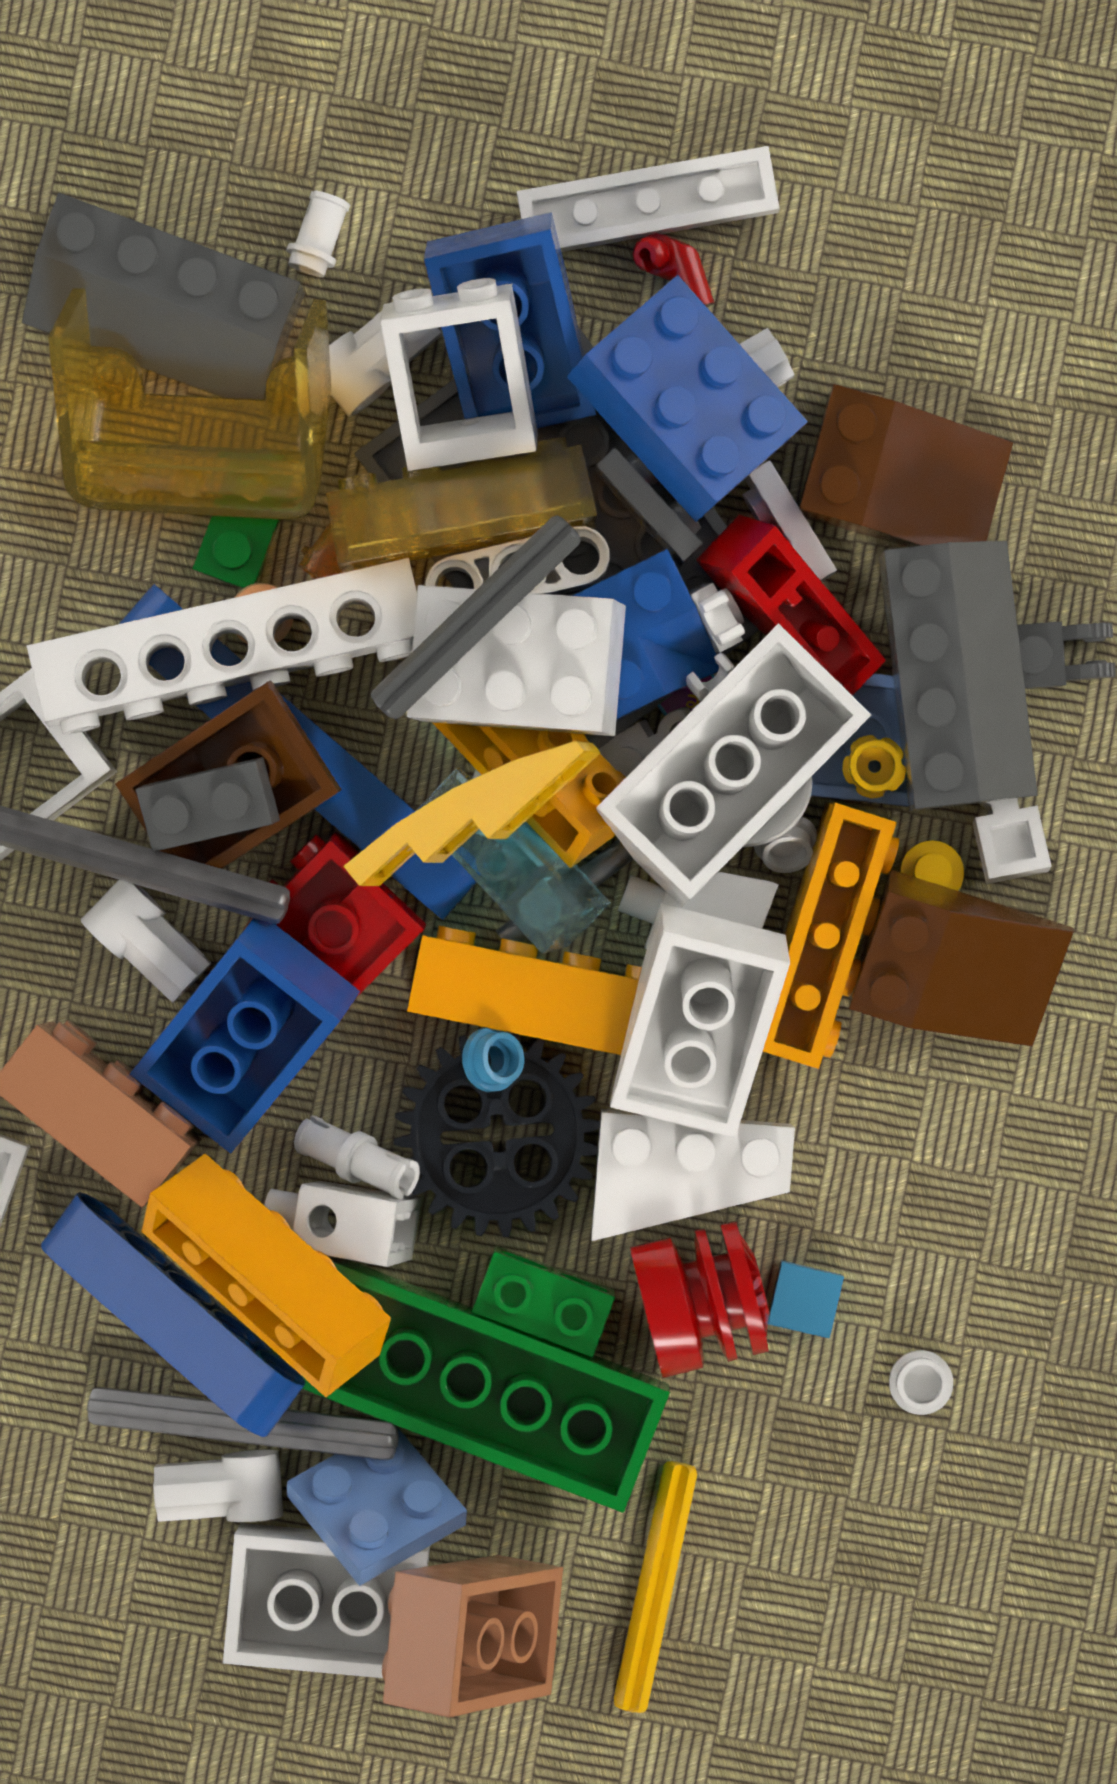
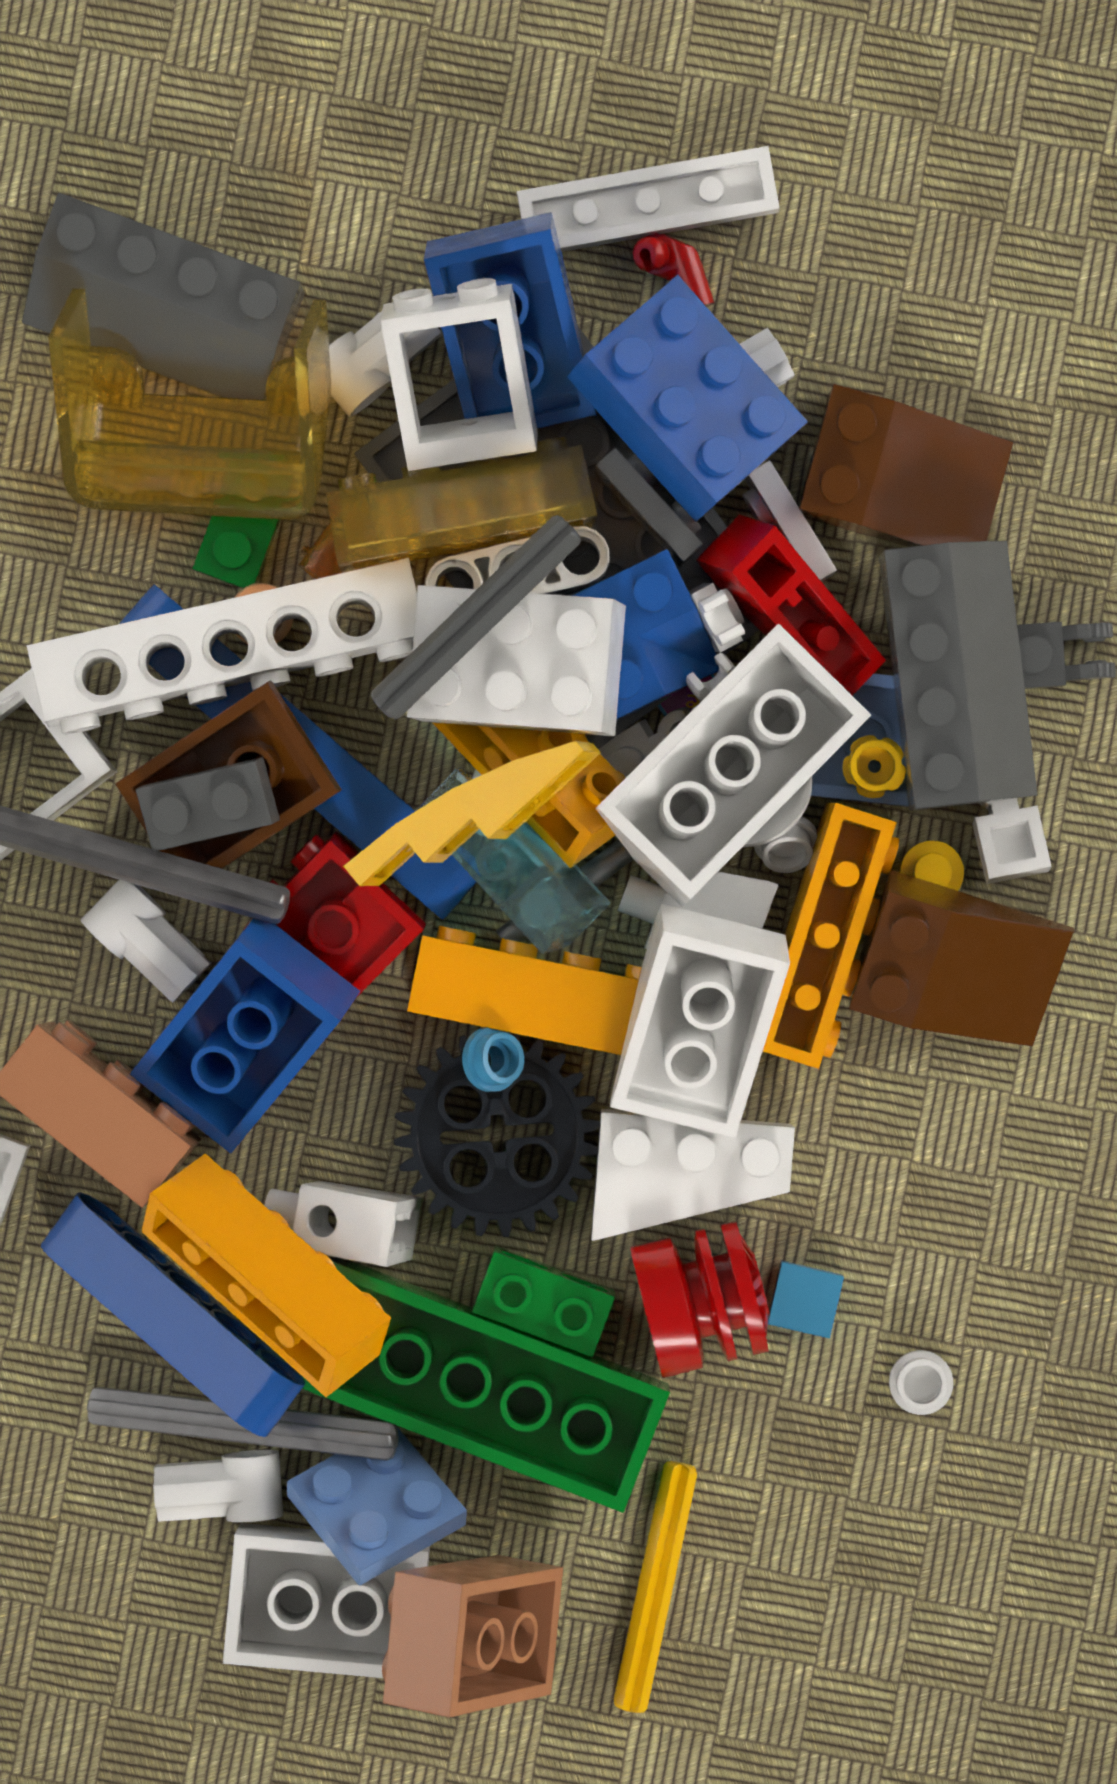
(318, 234): white pin -> none
(357, 1157): white pin -> none

